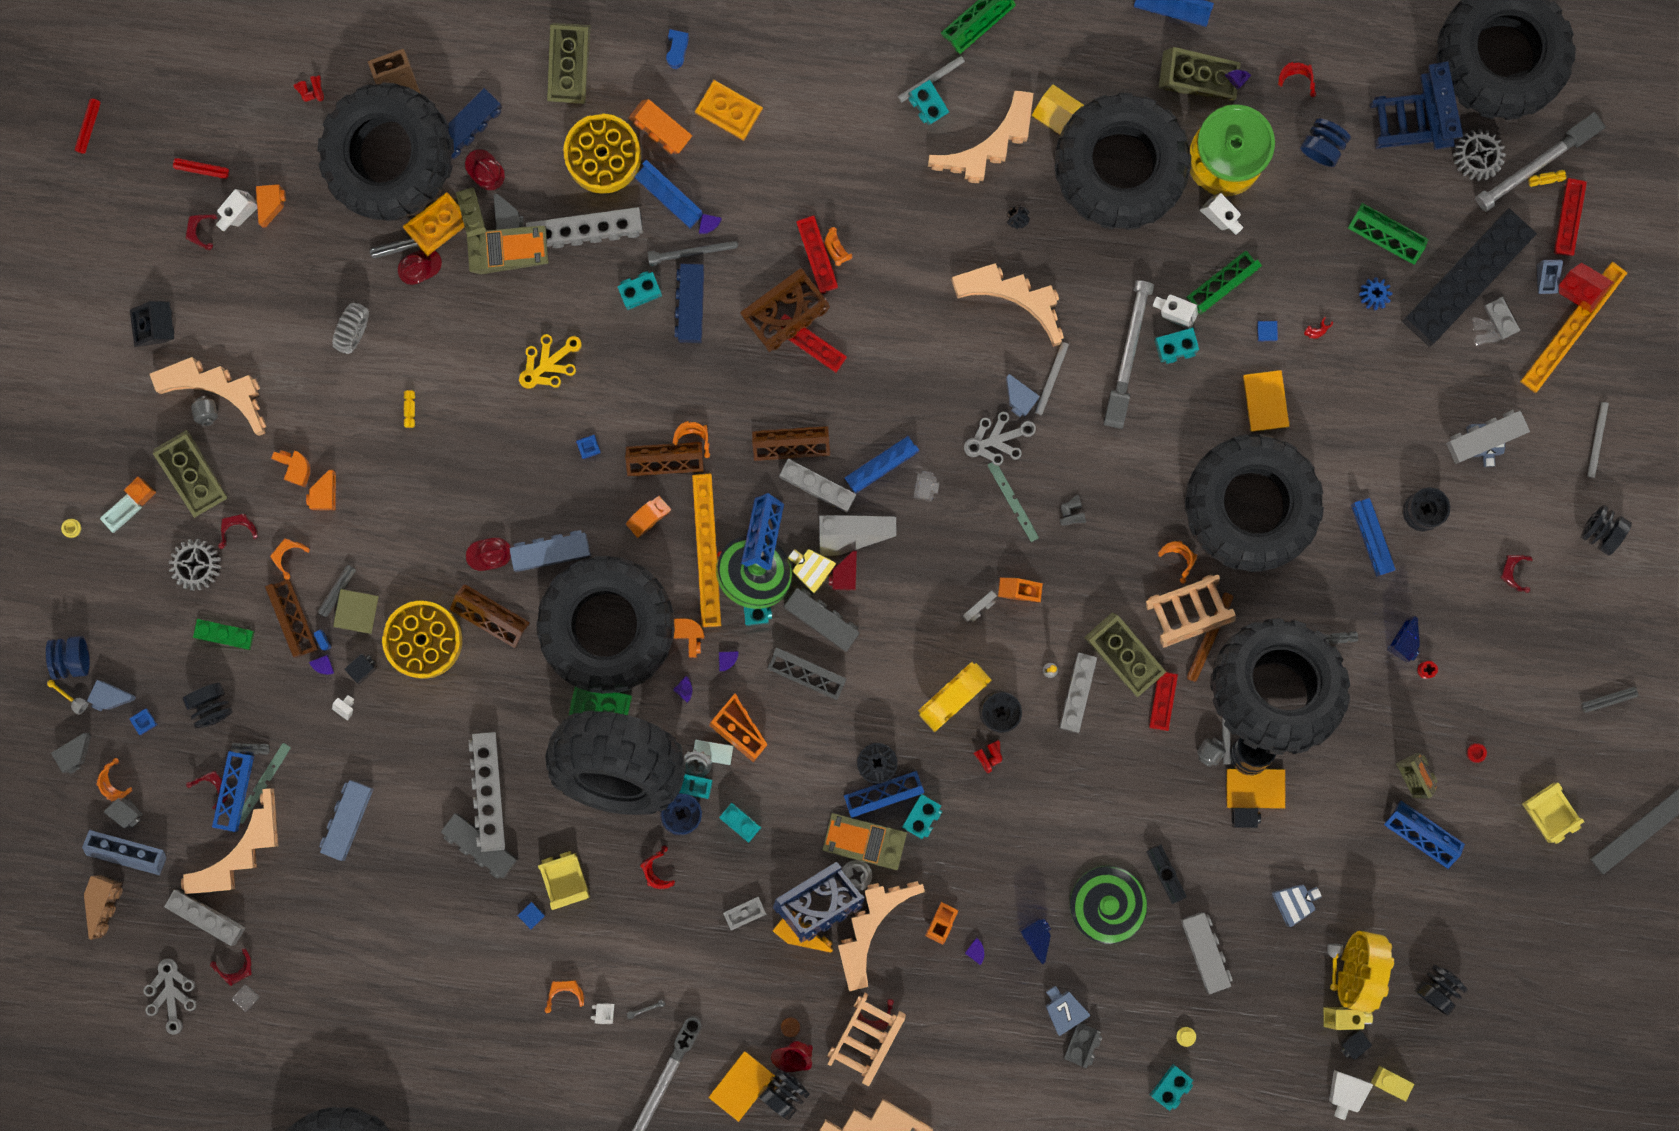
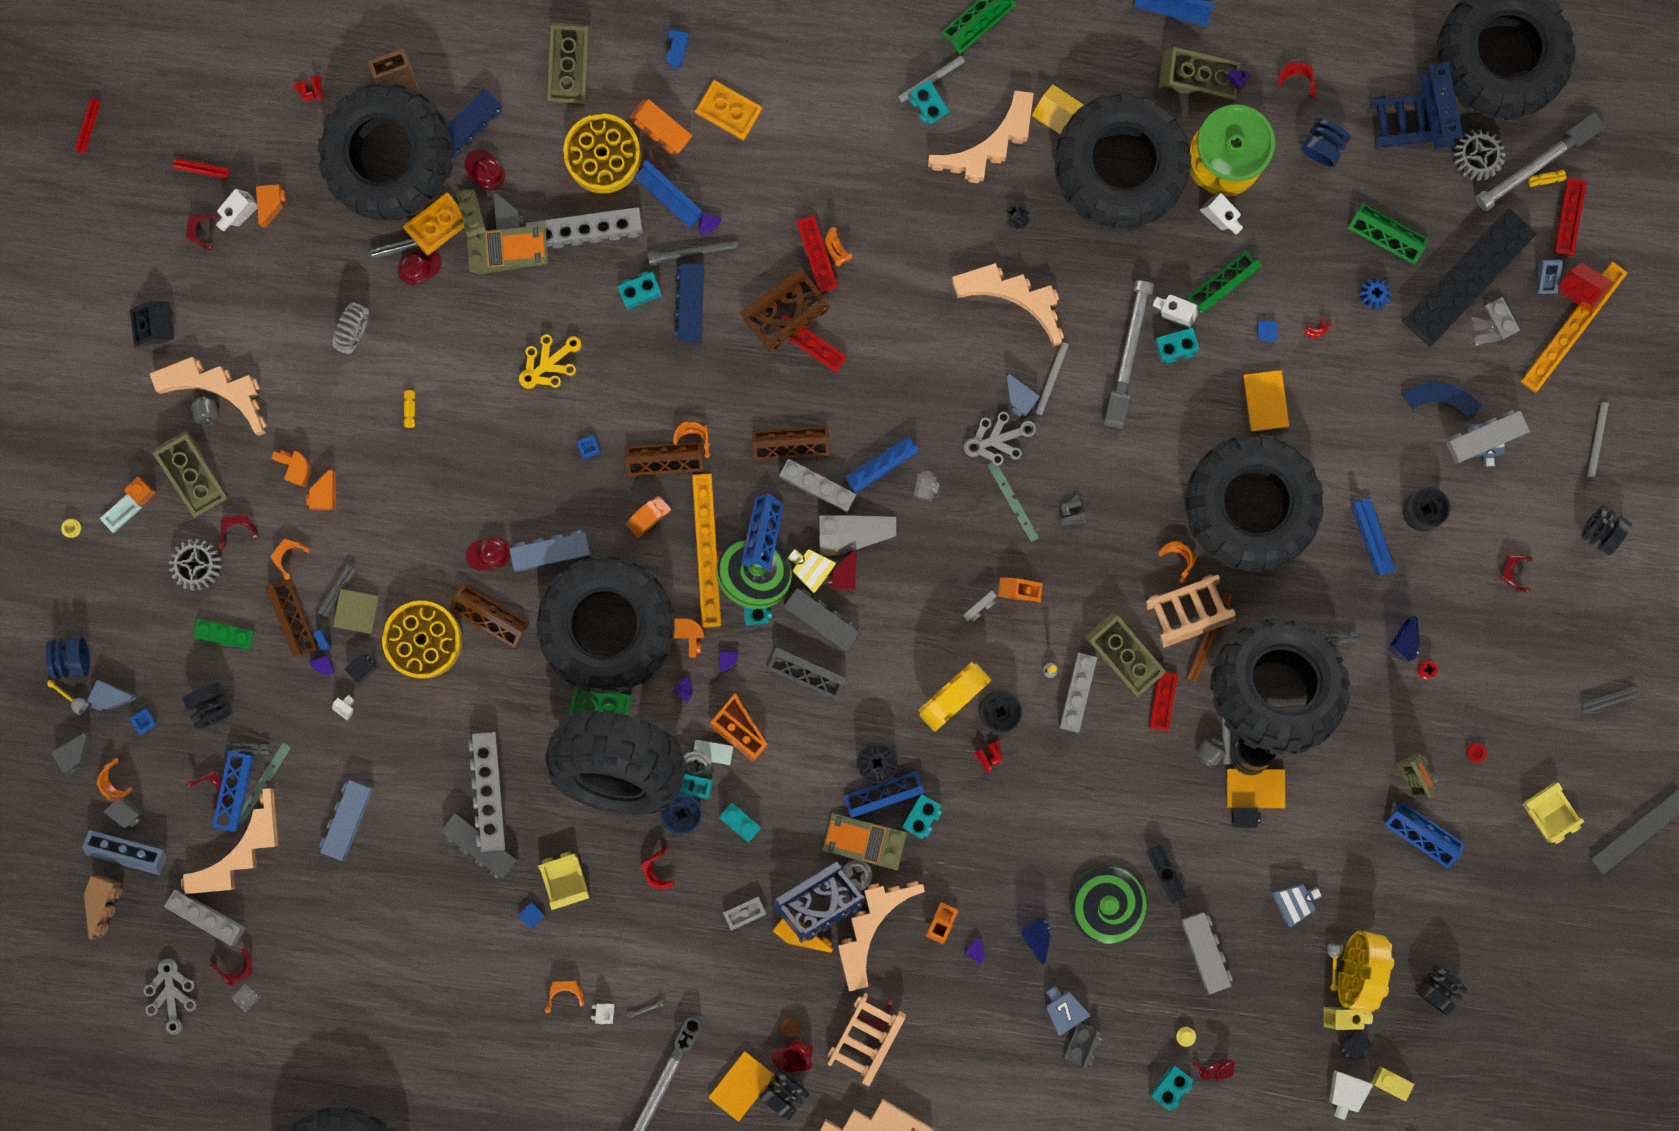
(1220, 1070): none -> dark red helmet
(1442, 393): none -> dark blue tile

